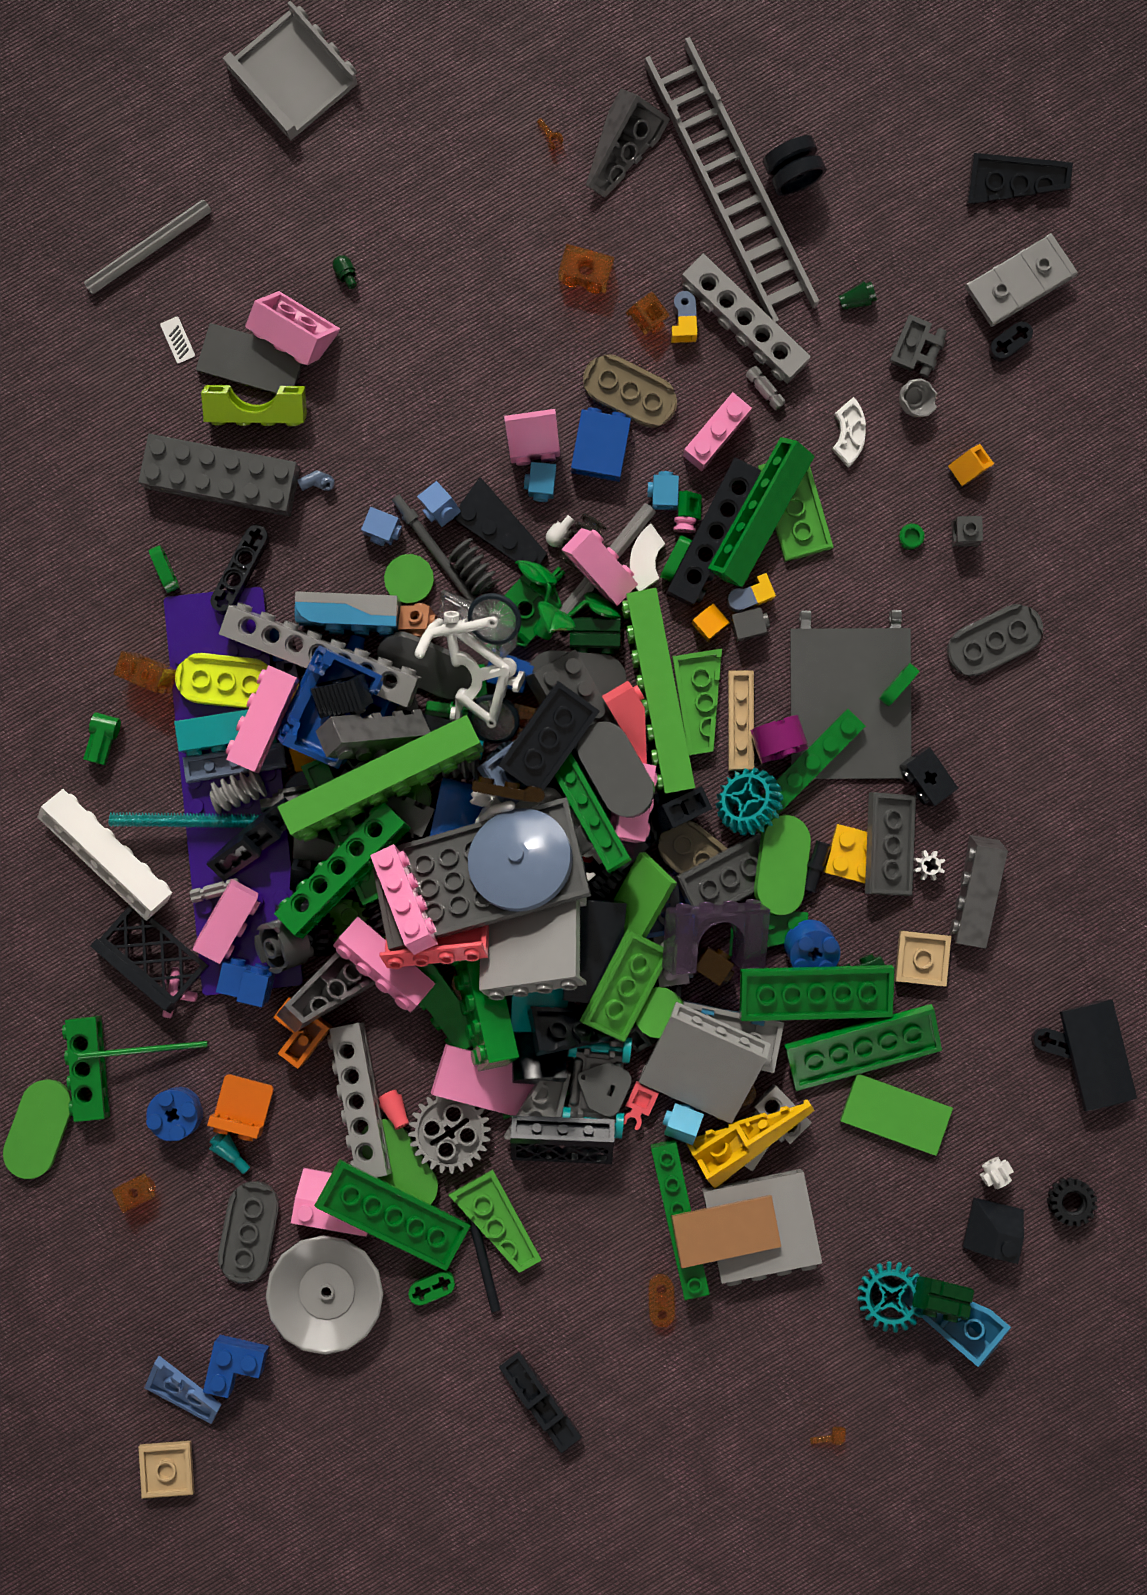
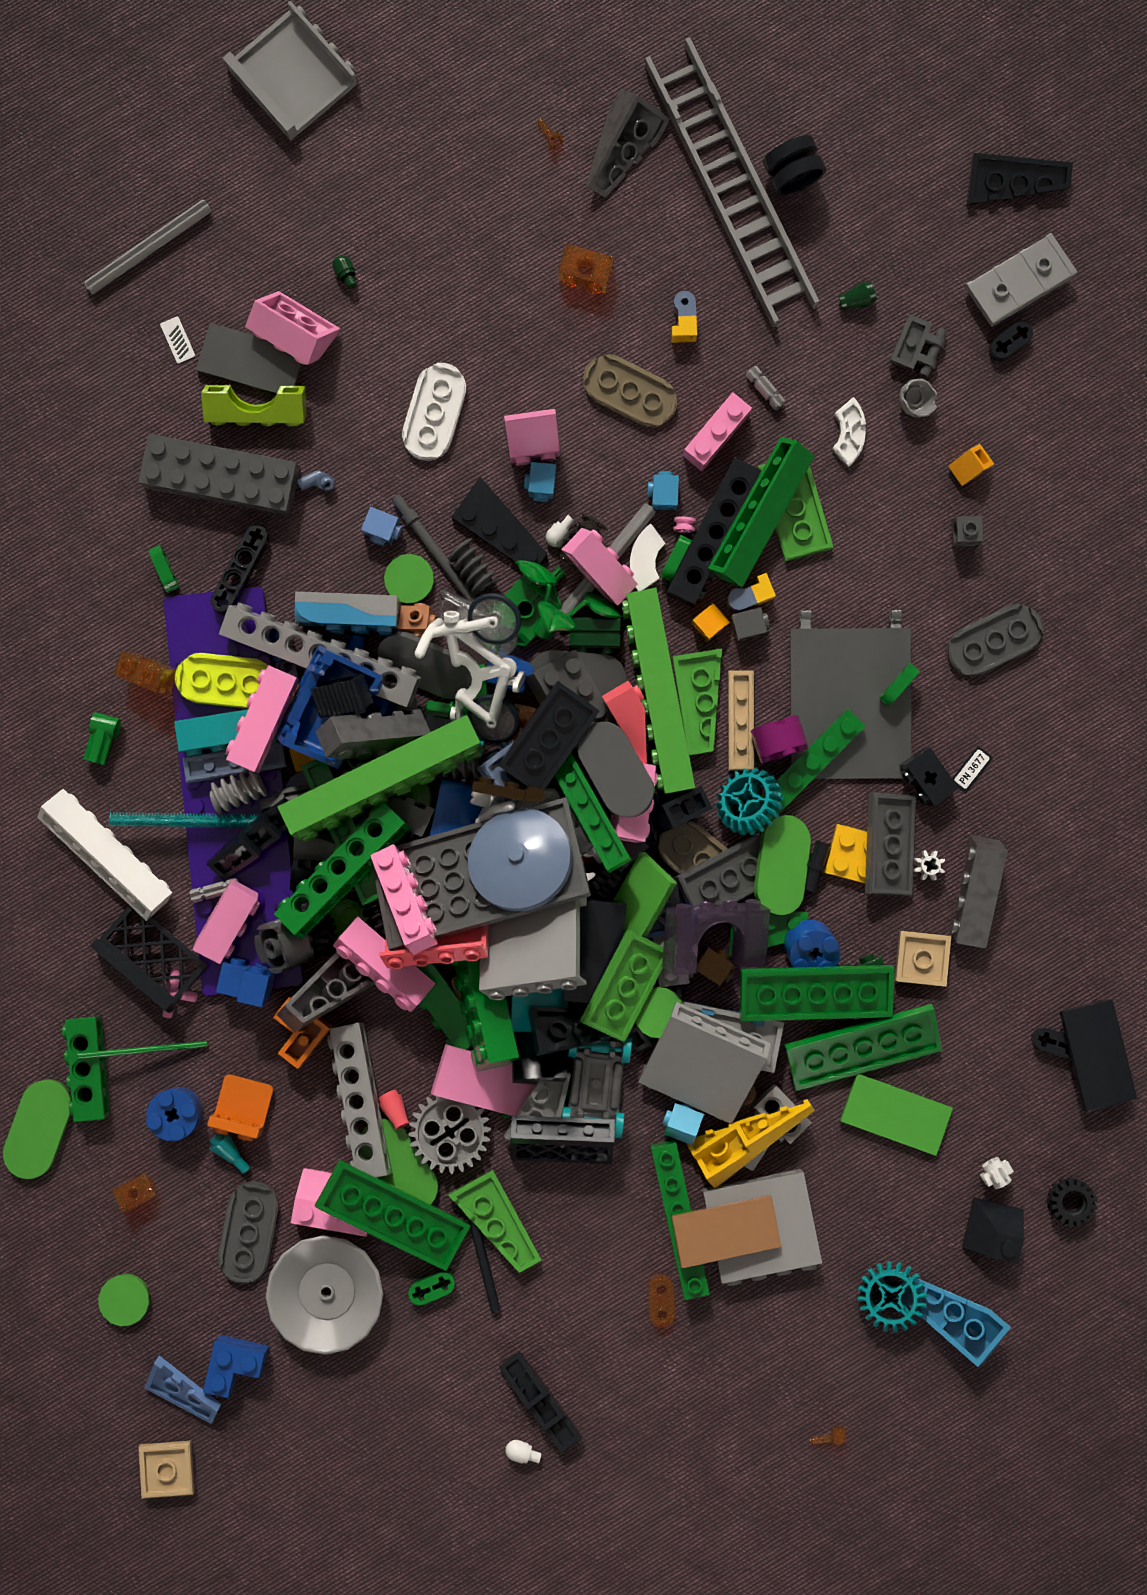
(124, 1299): none -> bright green tile
(434, 412): none -> white tile
(438, 504): medium blue brick -> none
(521, 1452): none -> white cylinder
(597, 1086): dark grey piece -> none
(600, 444): blue brick -> none
(641, 1101): coral plate -> none
(649, 314): clear orange brick -> none
(689, 504): green plate -> none
(704, 271): light grey brick -> none
(911, 536): green tile -> none
(943, 1298): dark green brick -> none
(972, 768): none -> sticker

